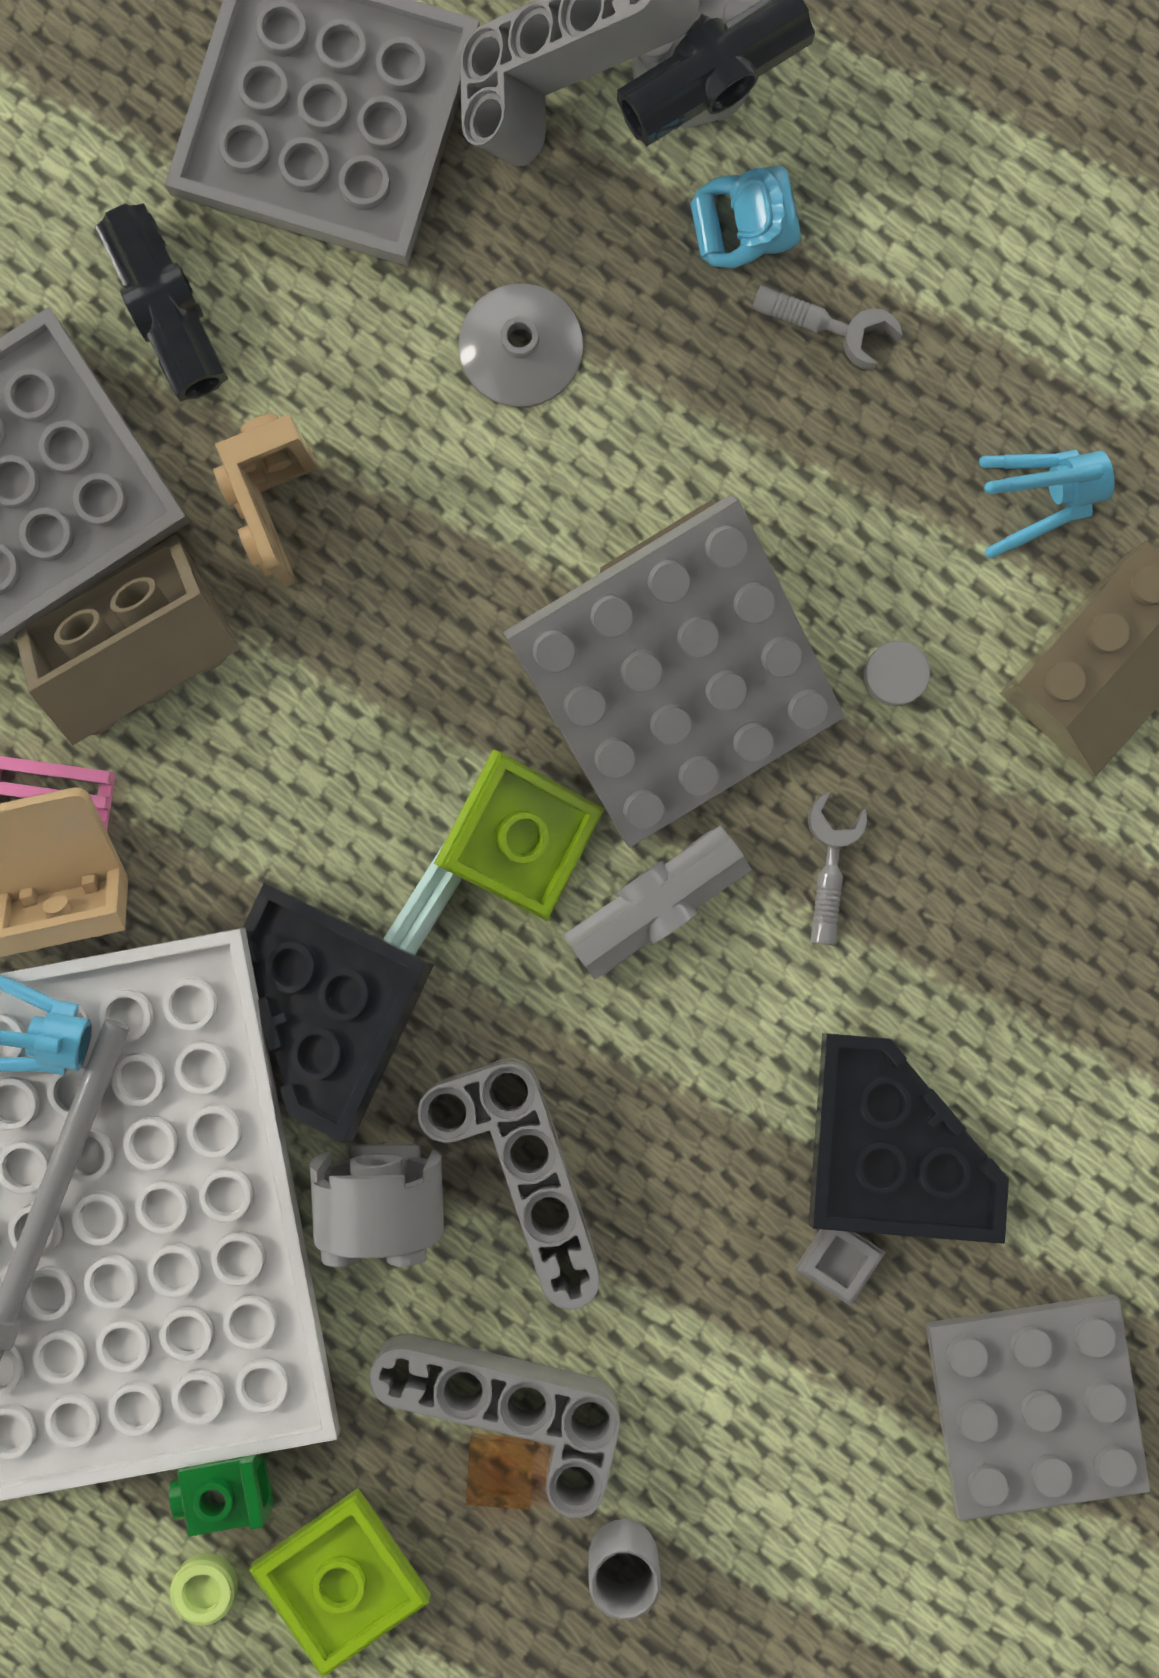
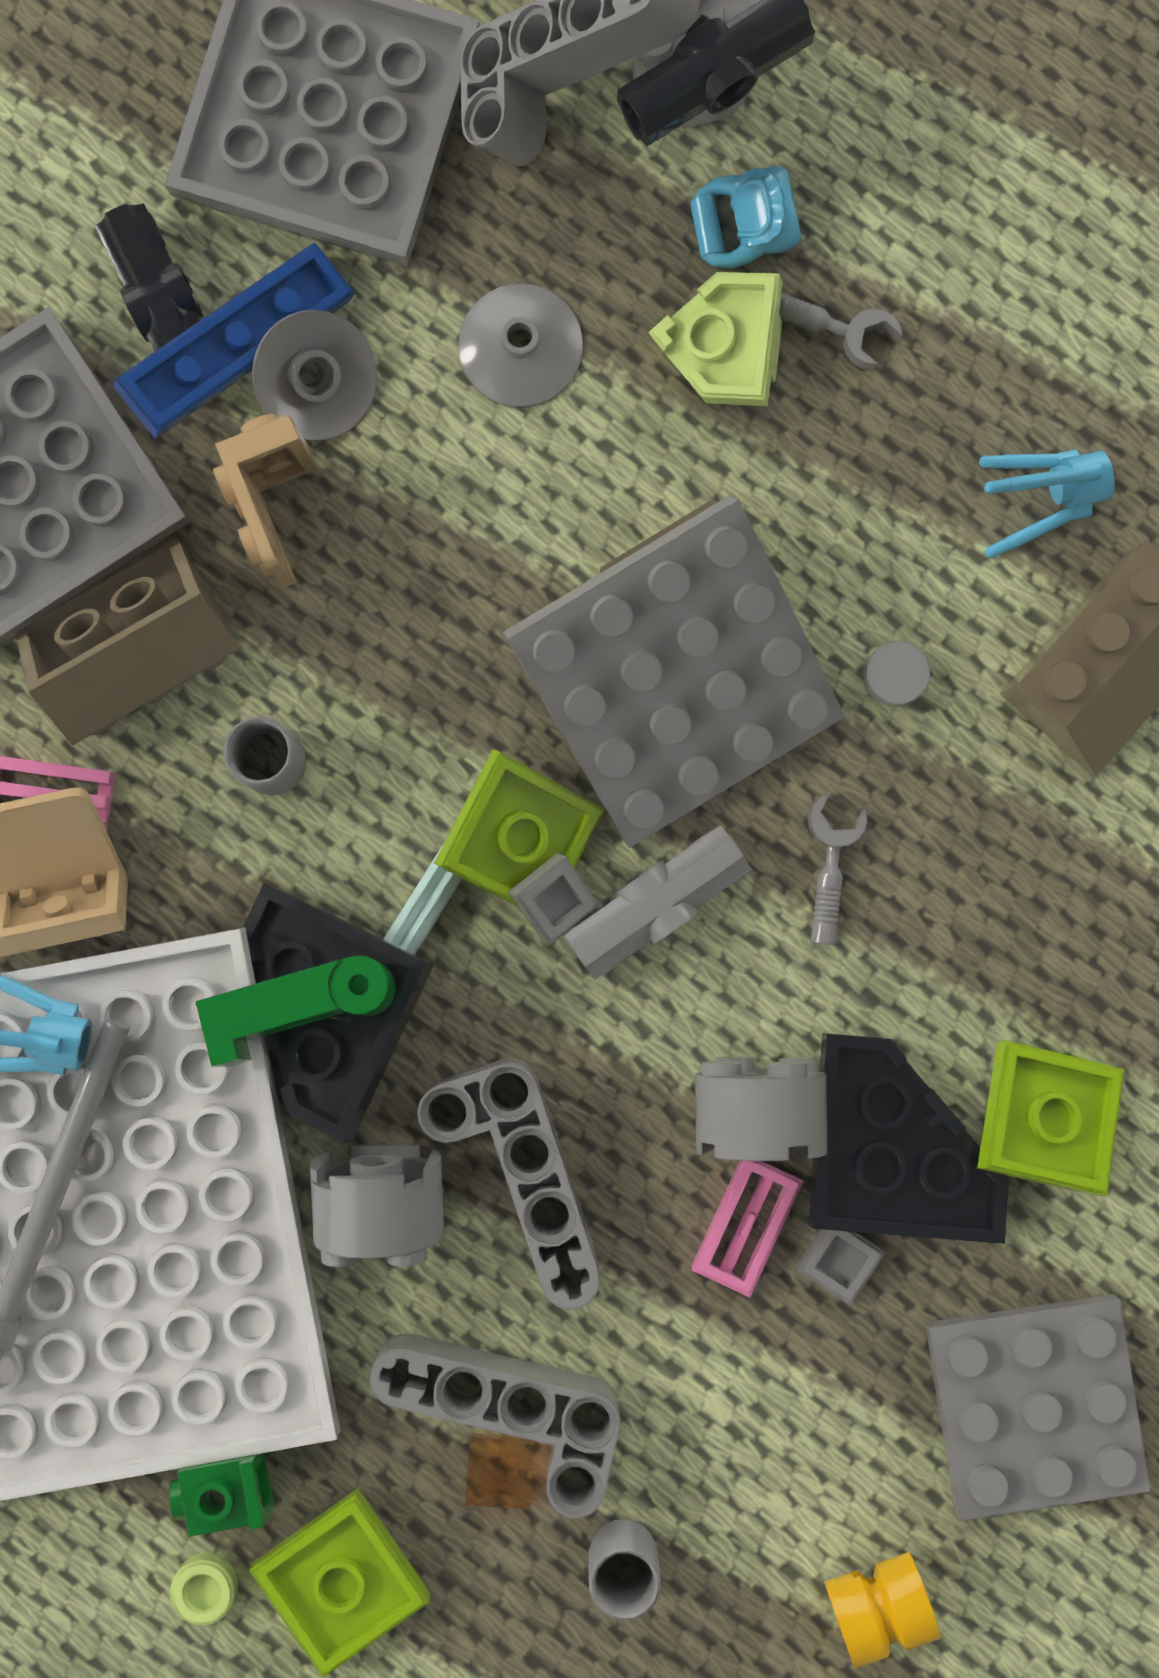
(224, 343): none -> blue tile
(241, 738): none -> light grey piece
(289, 1001): none -> green leg
(343, 381): none -> light grey dish
(553, 898): none -> light grey tile
(723, 1273): none -> bright pink tile
(727, 338): none -> yellowish green plate
(760, 1111): none -> light grey brick
(882, 1610): none -> yellow wheel
(1051, 1118): none -> lime plate

